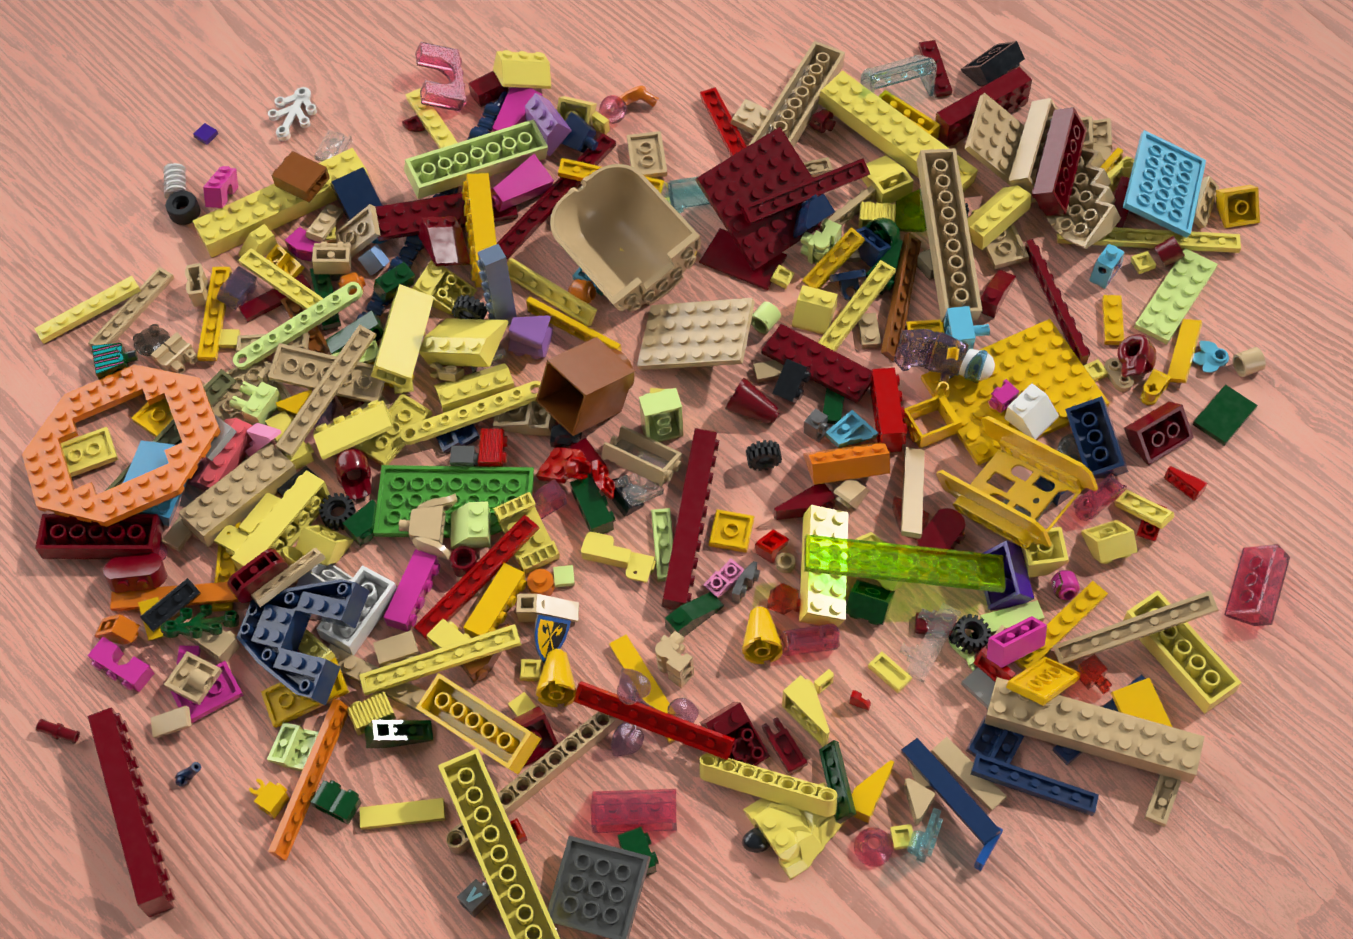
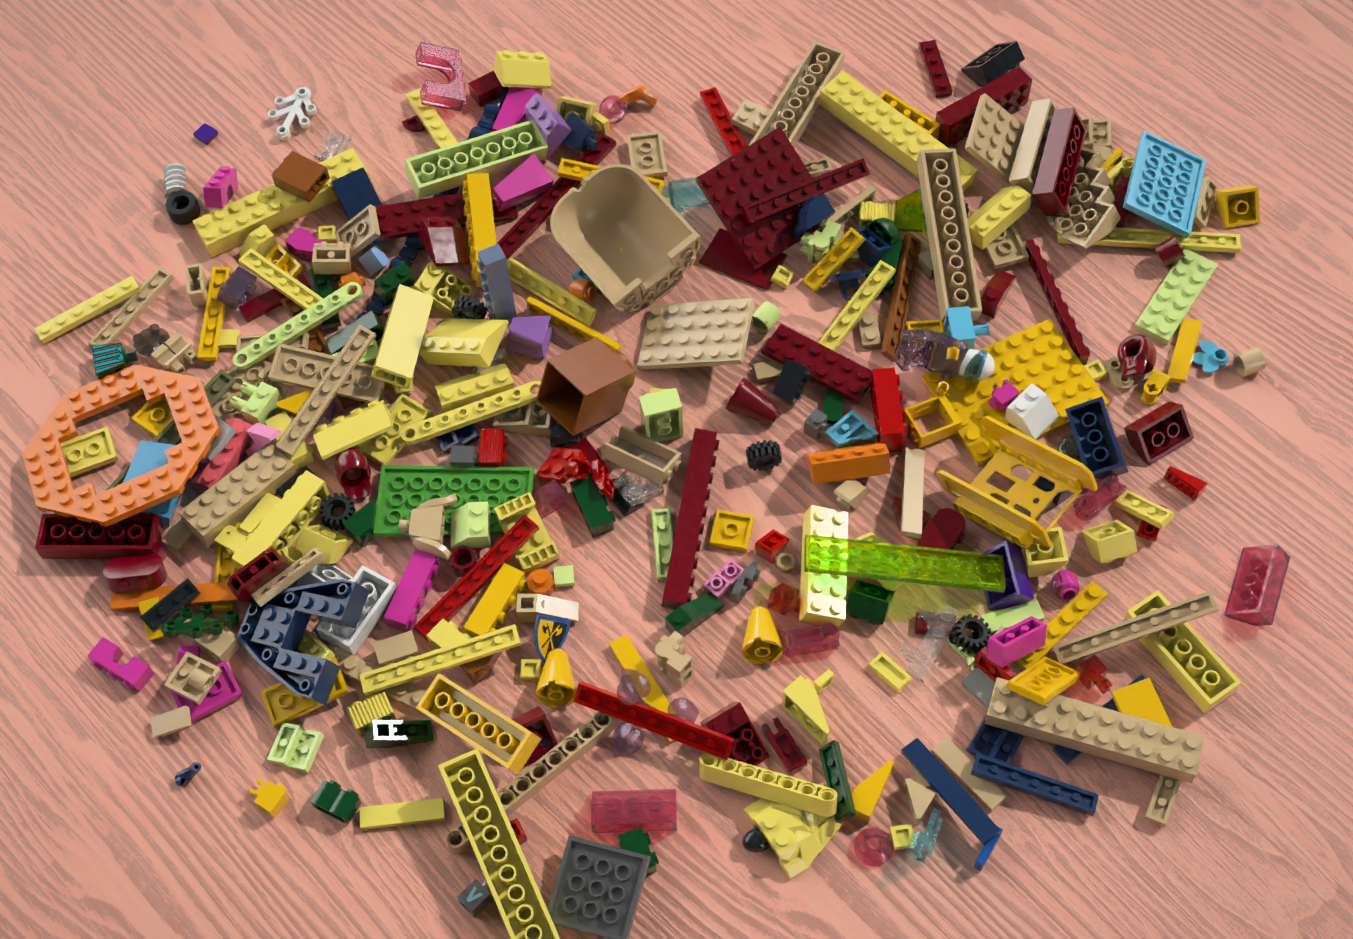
(57, 731): dark red pin -> none
(118, 629): orange slope -> none
(131, 813): dark red brick -> none
(309, 780): orange plate -> none
(324, 223): tan plate -> none
(449, 373): tan plate -> none
(521, 704): light yellow tile -> none
(601, 549): light yellow piece -> none
(795, 507): dark red slope -> none
(814, 310): light yellow slope -> none
(825, 121): dark red piece -> none
(857, 700): red tile -> none
(888, 179): light yellow slope -> none
(901, 71): clear light blue windscreen -> none
(1111, 260): medium azure torso -> none
(1112, 319): yellow plate -> none
(1143, 262): light yellow plate -> none
(1225, 415): dark green tile -> none

